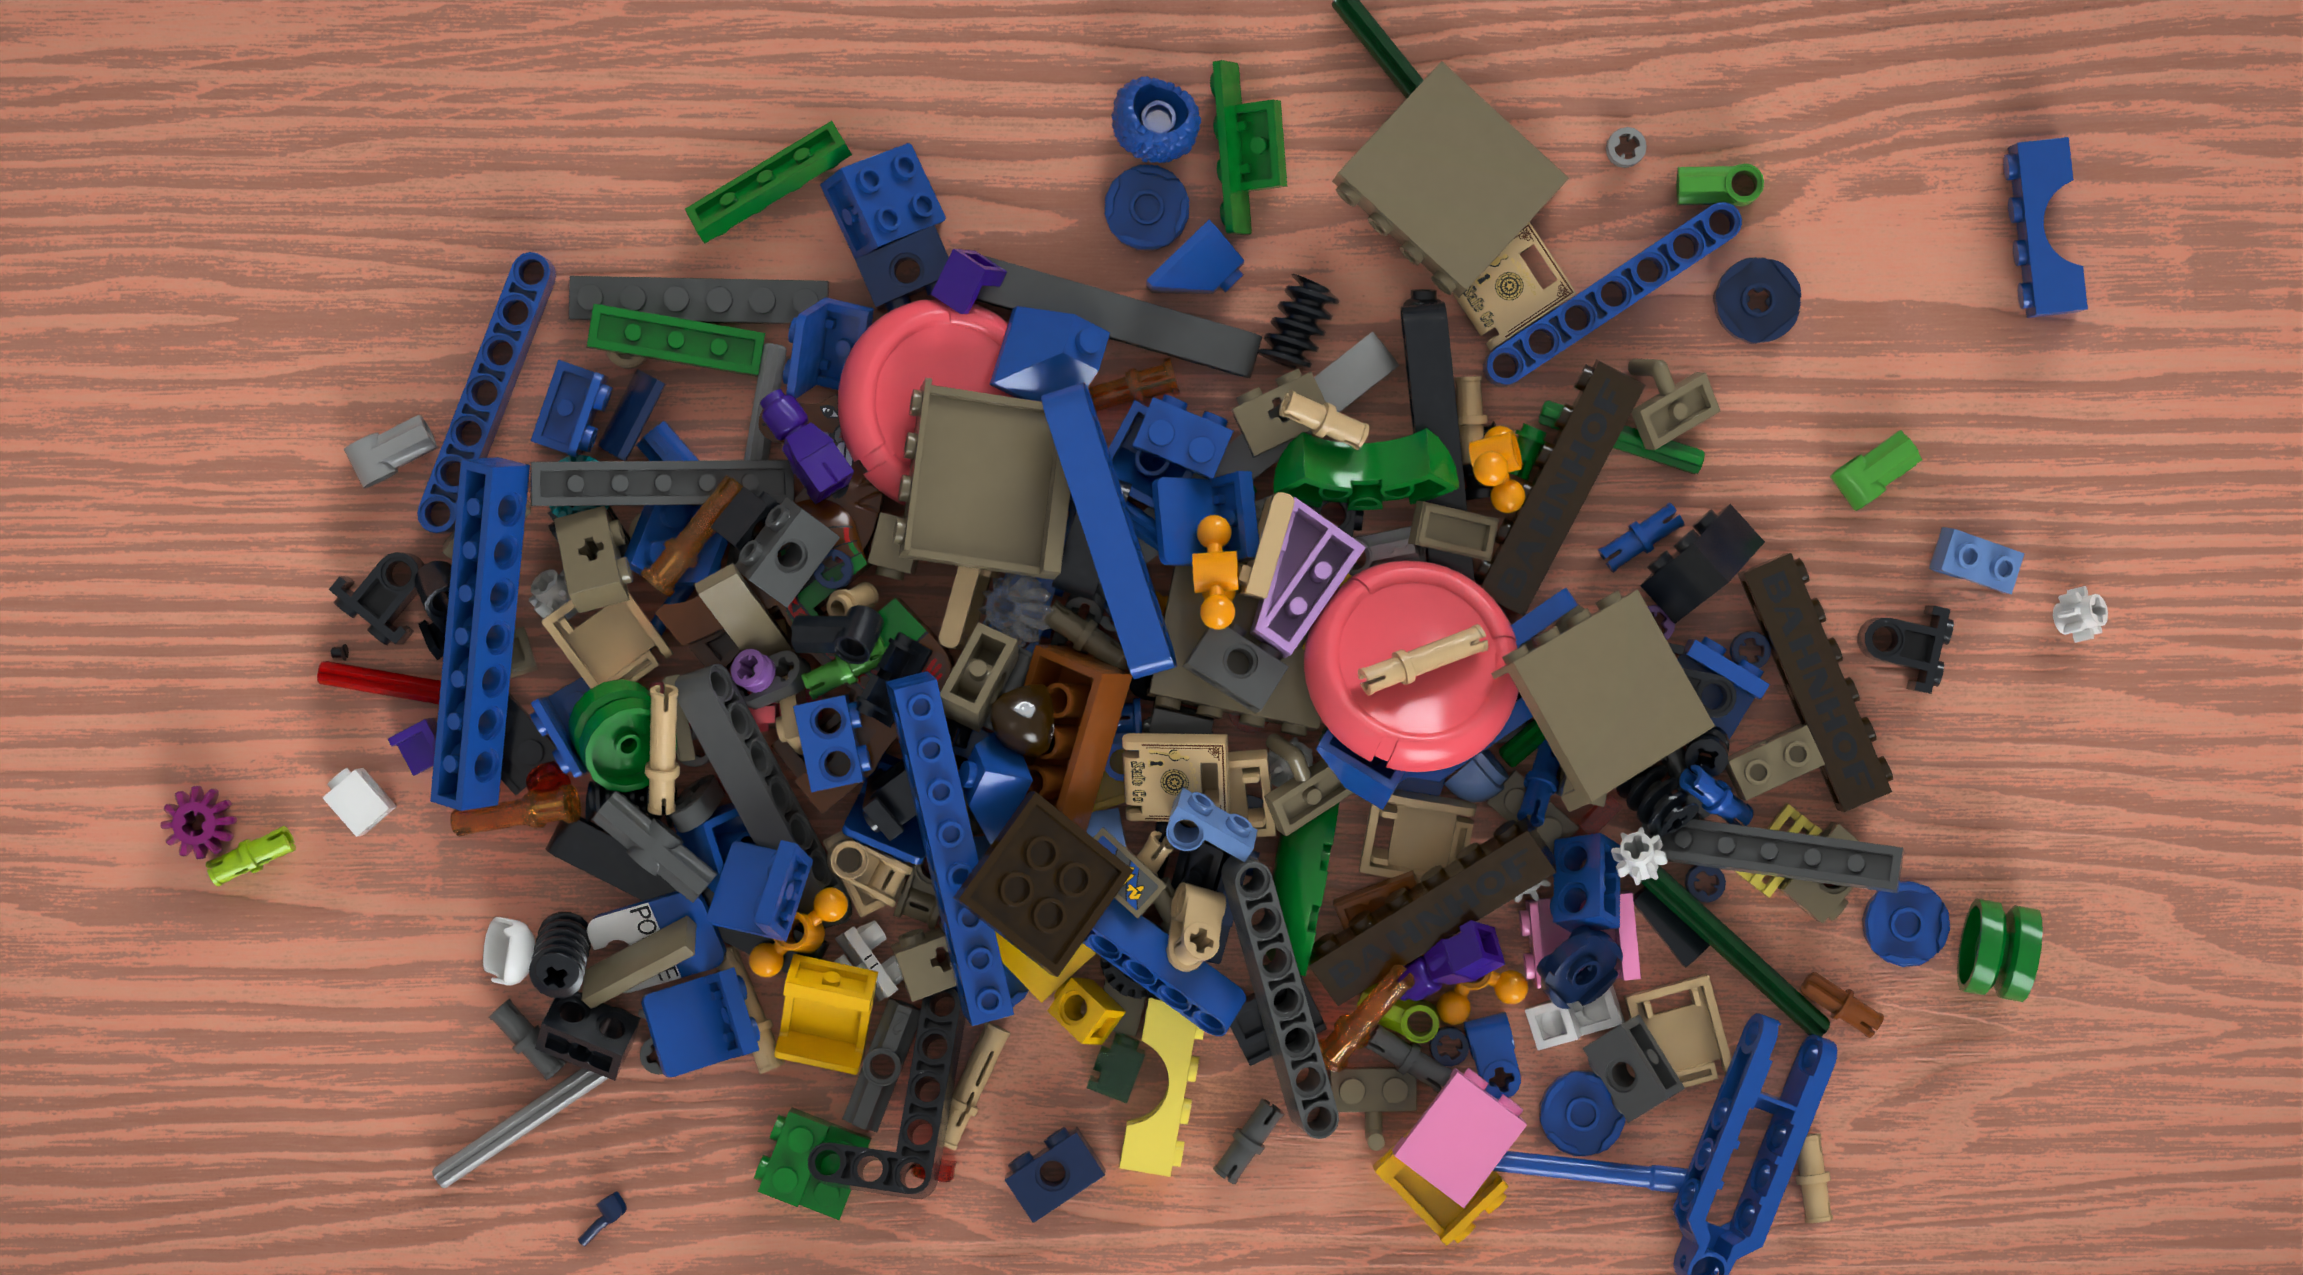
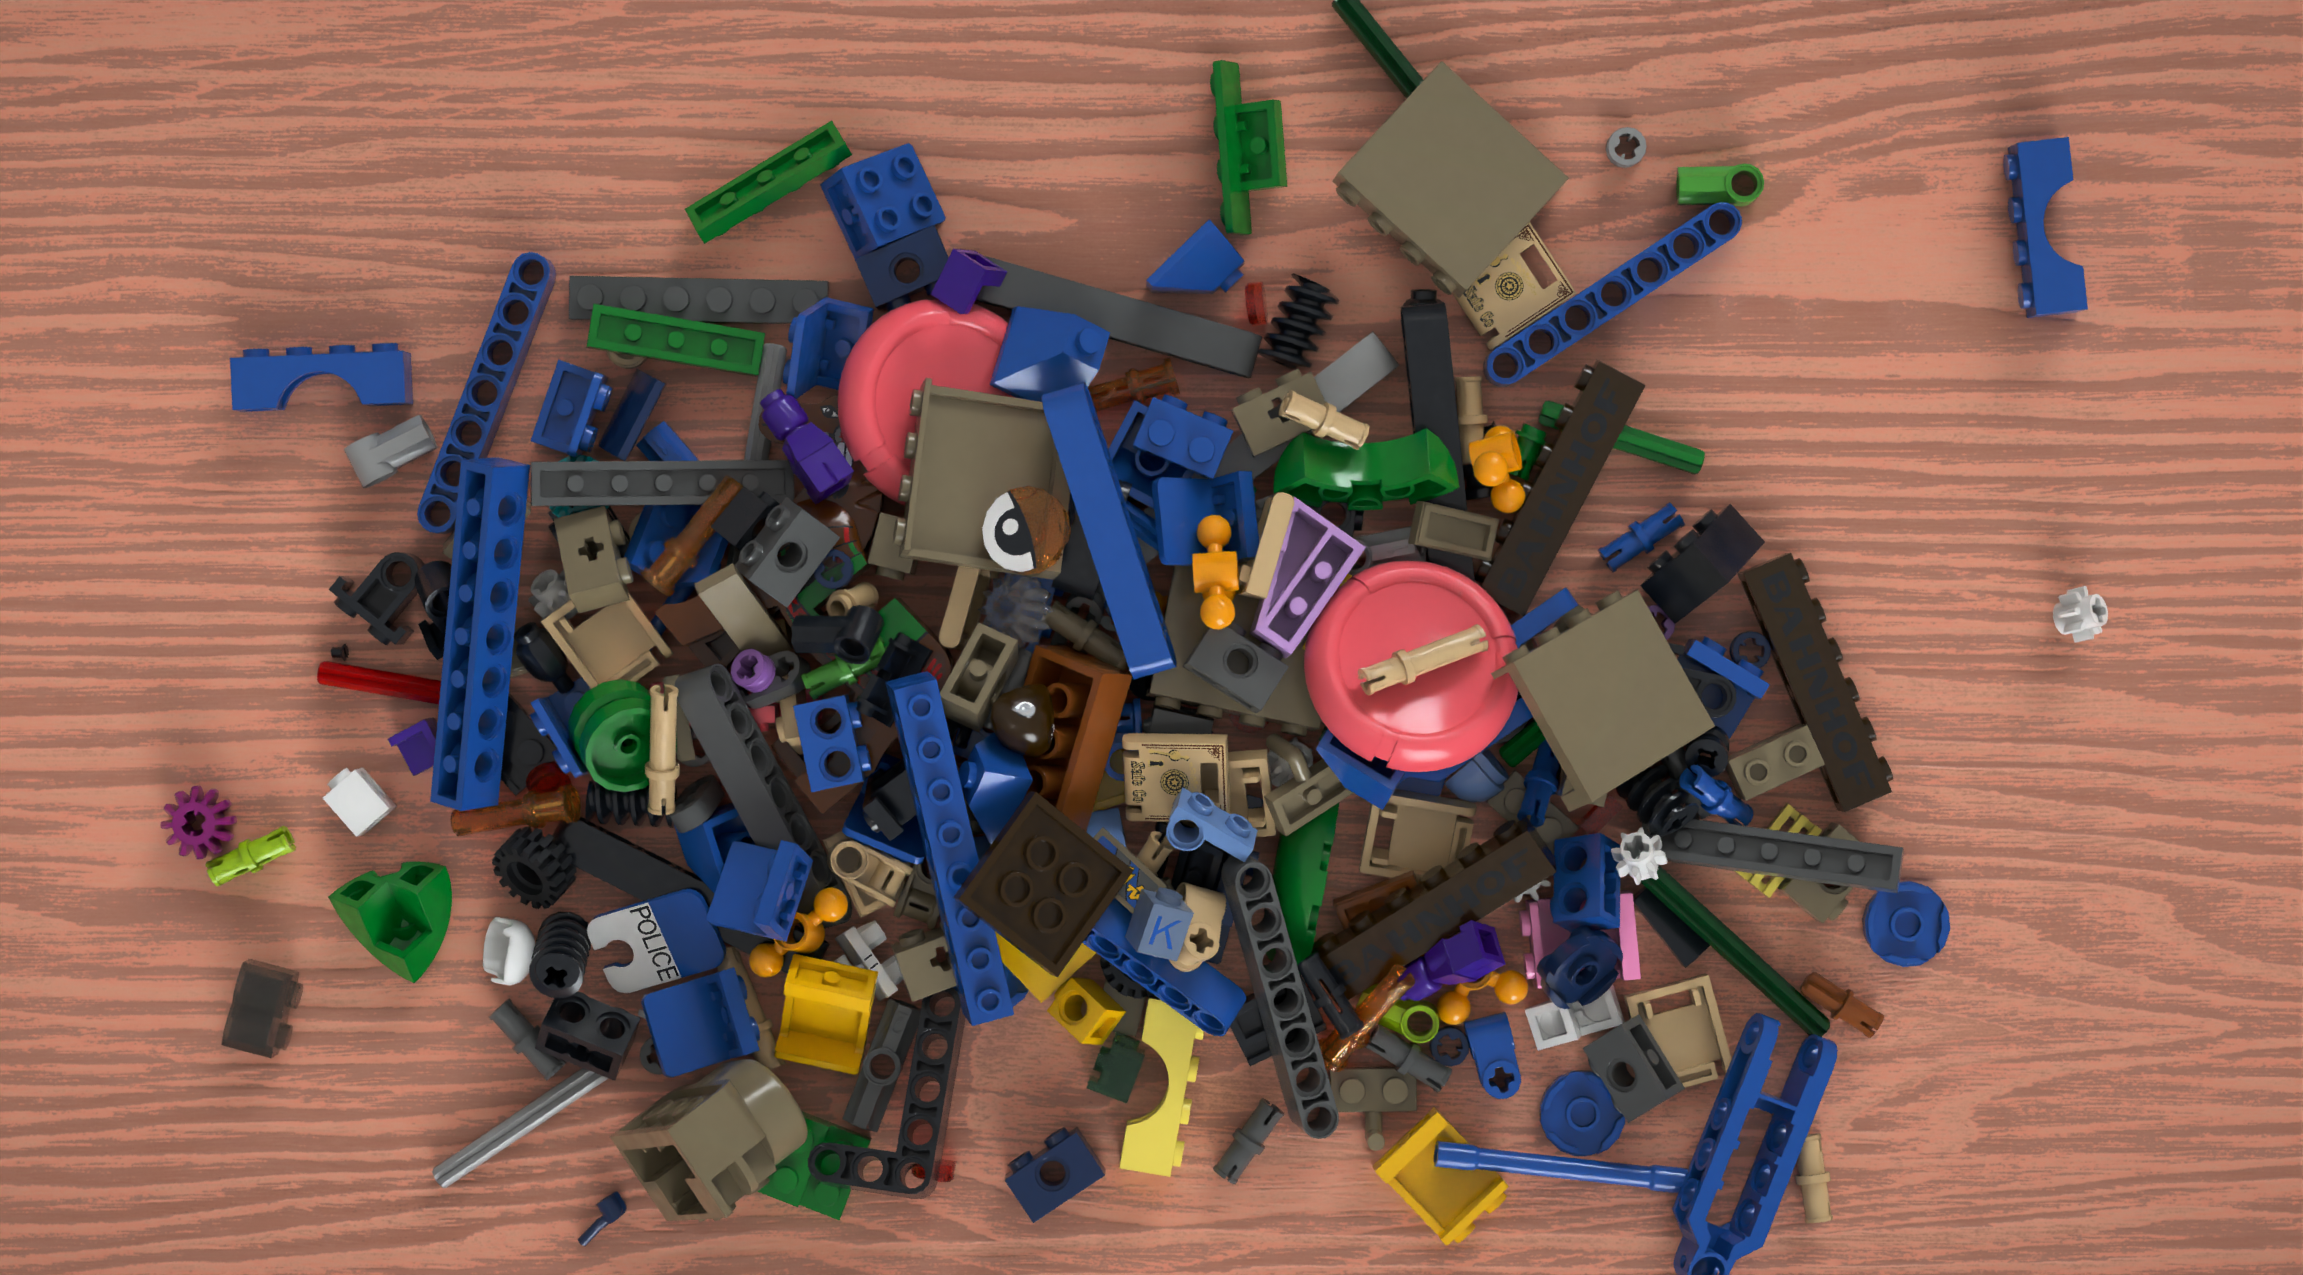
(262, 1008): none -> clear smoke brick
(268, 381): none -> blue arch
(398, 915): none -> green brick
(534, 867): none -> black tyre
(542, 656): none -> black plant
(639, 962): dark tan tile -> none
(654, 846): dark grey piece -> none
(713, 1140): none -> dark tan brick
(973, 1081): tan pin -> none
(1026, 530): none -> tile
(1147, 207): blue tile -> none
(1155, 120): blue hair -> none
(1159, 923): none -> sand blue brick
(1256, 303): none -> clear red tile
(1347, 1020): none -> black pin
(1461, 1136): bright pink panel -> none
(1675, 408): dark tan plate -> none
(1700, 894): dark blue bush -> none
(1782, 304): dark blue plate -> none
(1867, 475): bright green piece -> none
(1912, 645): black pin -> none
(1976, 560): medium blue plate -> none
(1999, 950): green wheel -> none

